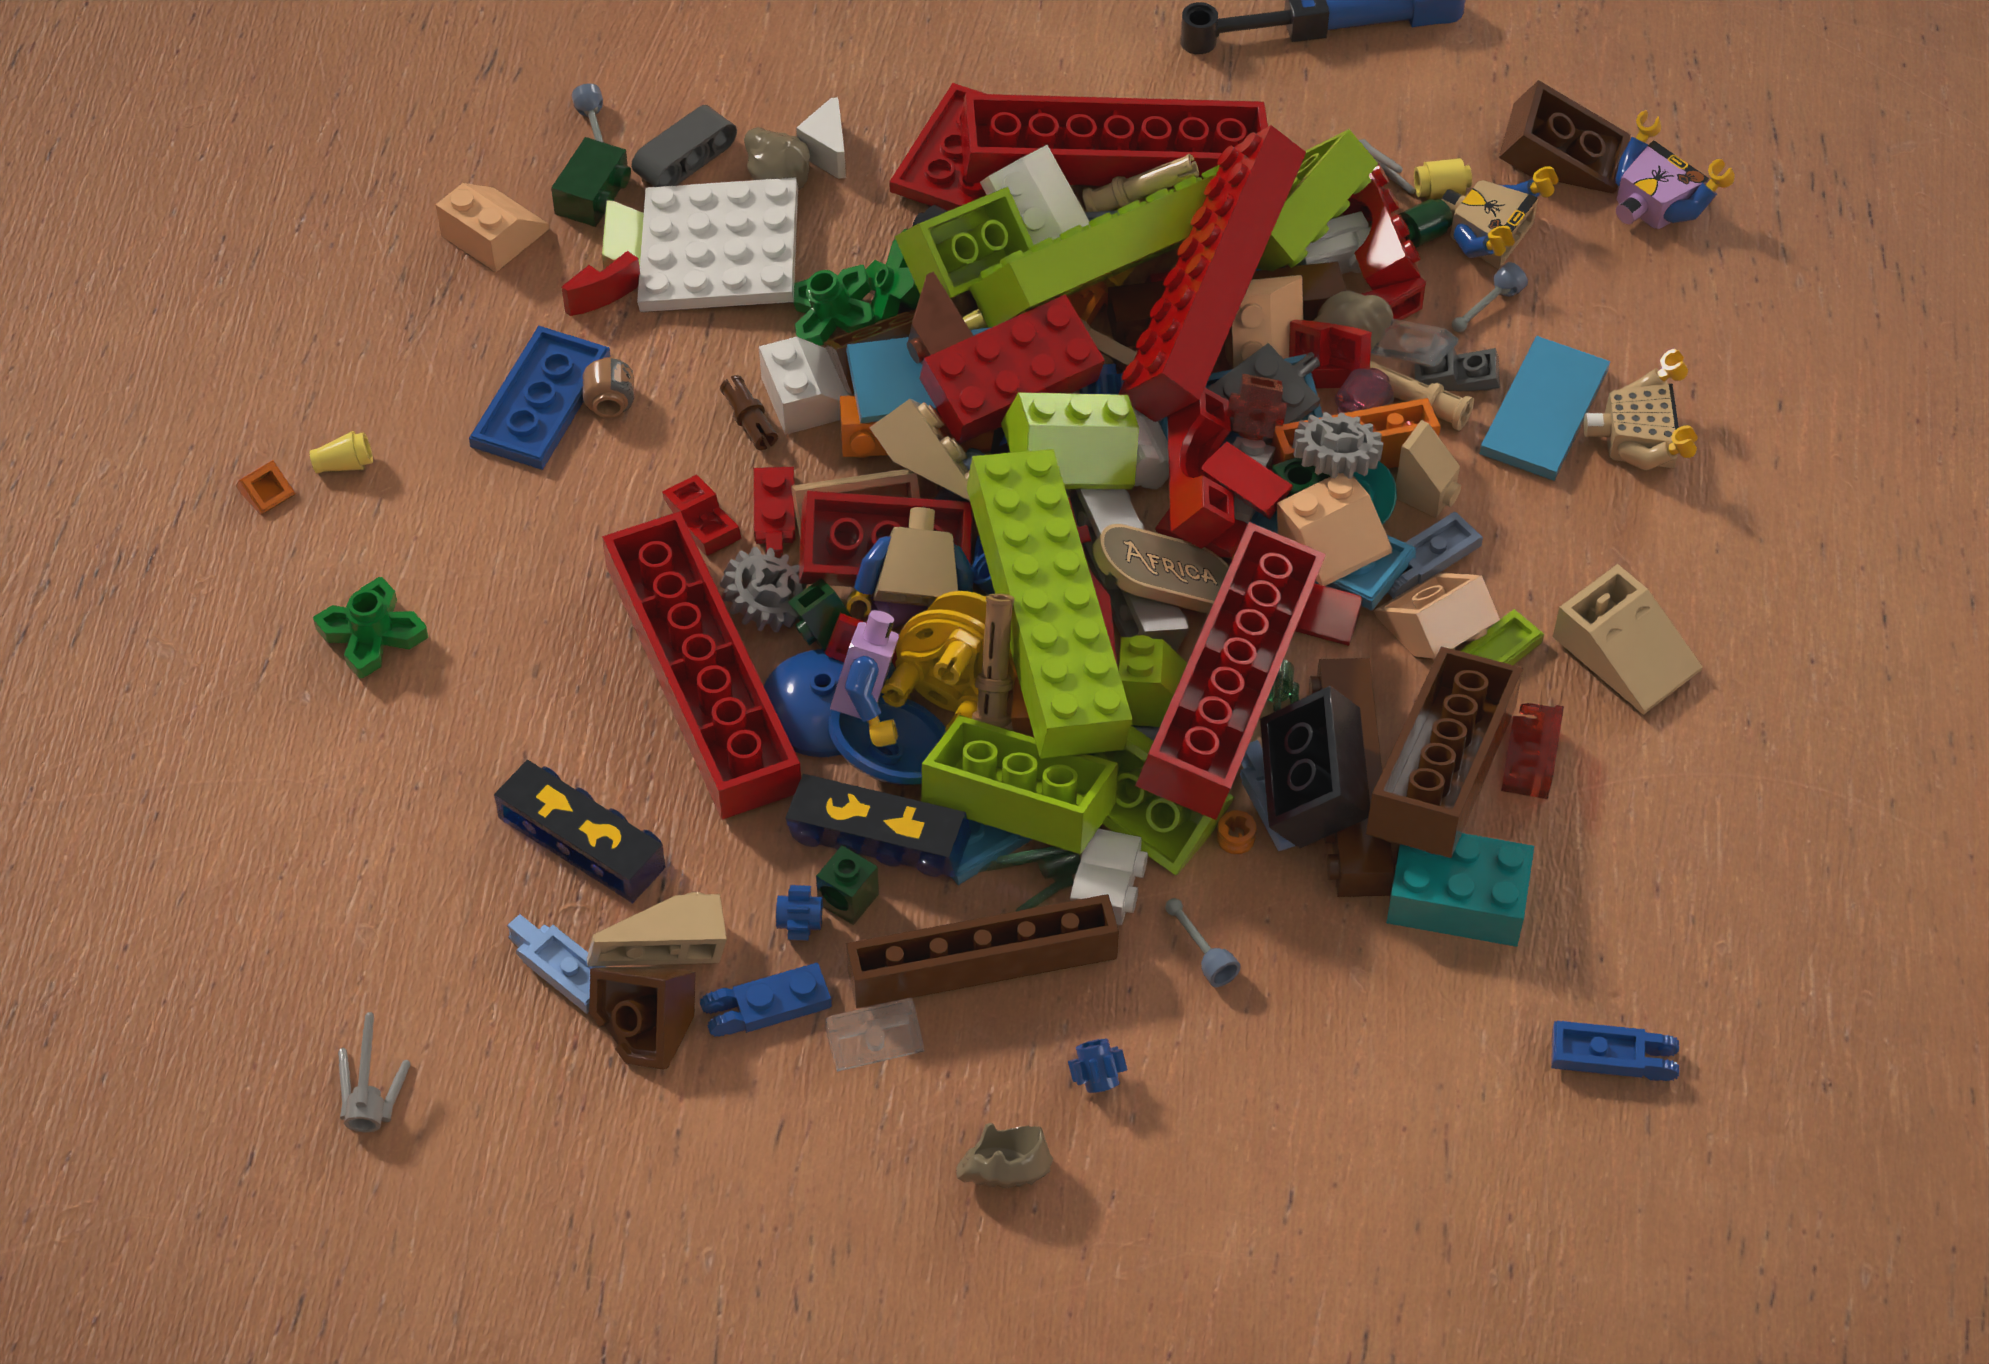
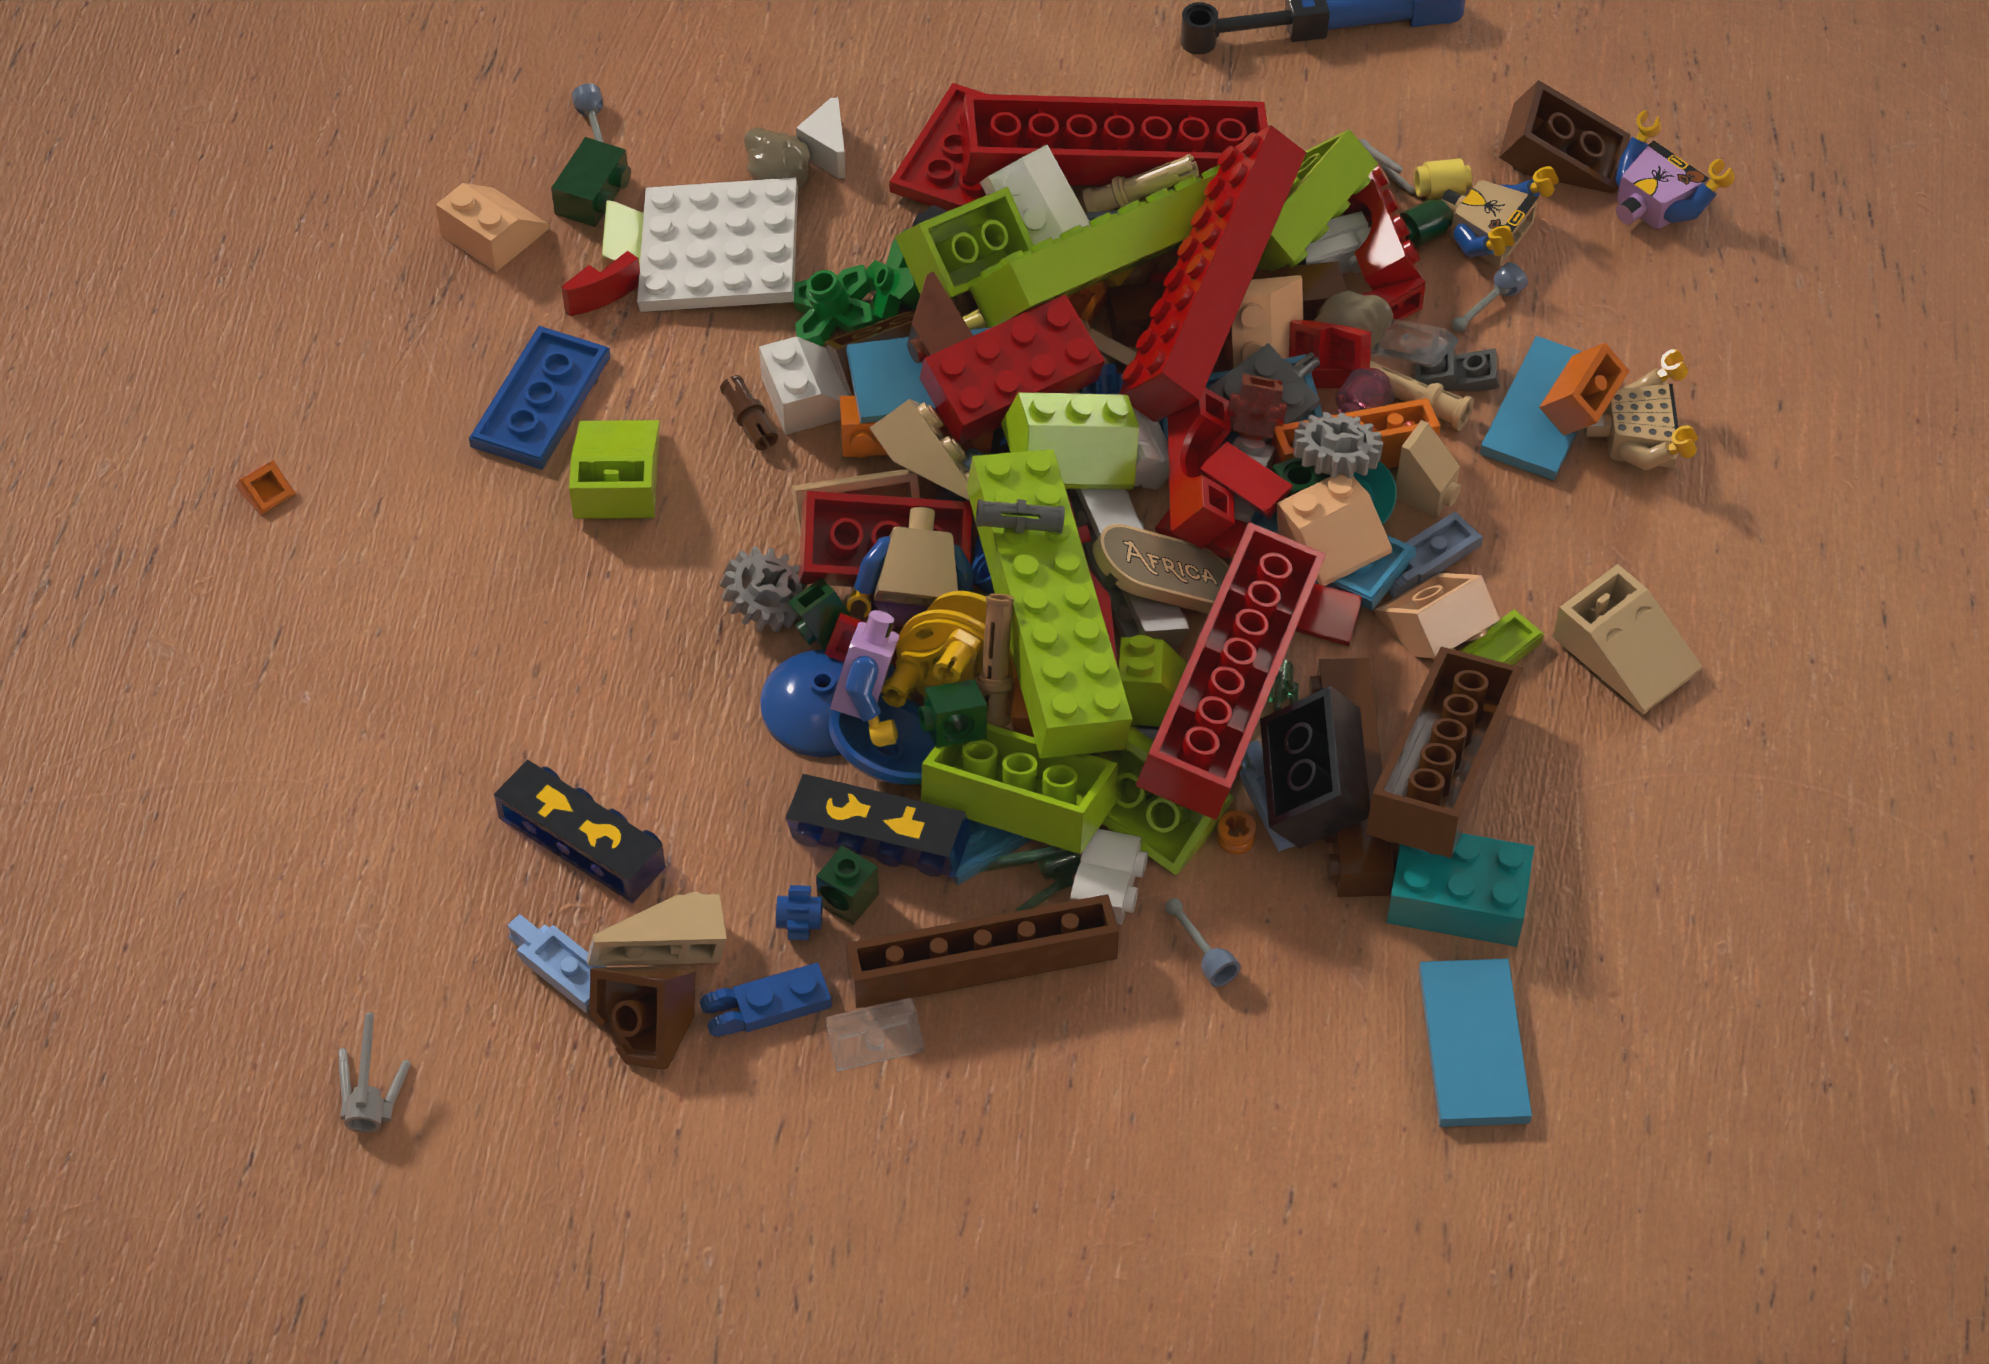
(343, 454): light yellow cone -> none
(368, 625): green plant -> none
(608, 387): medium nougat head -> none
(614, 469): none -> lime slope
(684, 147): dark grey beam -> none
(701, 511): red slope -> none
(702, 665): red brick -> none
(774, 507): red hinge -> none
(954, 713): none -> dark green brick
(1006, 1157): dark tan hair -> none
(1050, 517): none -> dark grey pin
(1097, 1065): blue gear -> none
(1474, 1043): none -> dark azure tile
(1532, 750): clear red hinge -> none
(1584, 389): none -> orange brick
(1613, 1050): blue hinge -> none

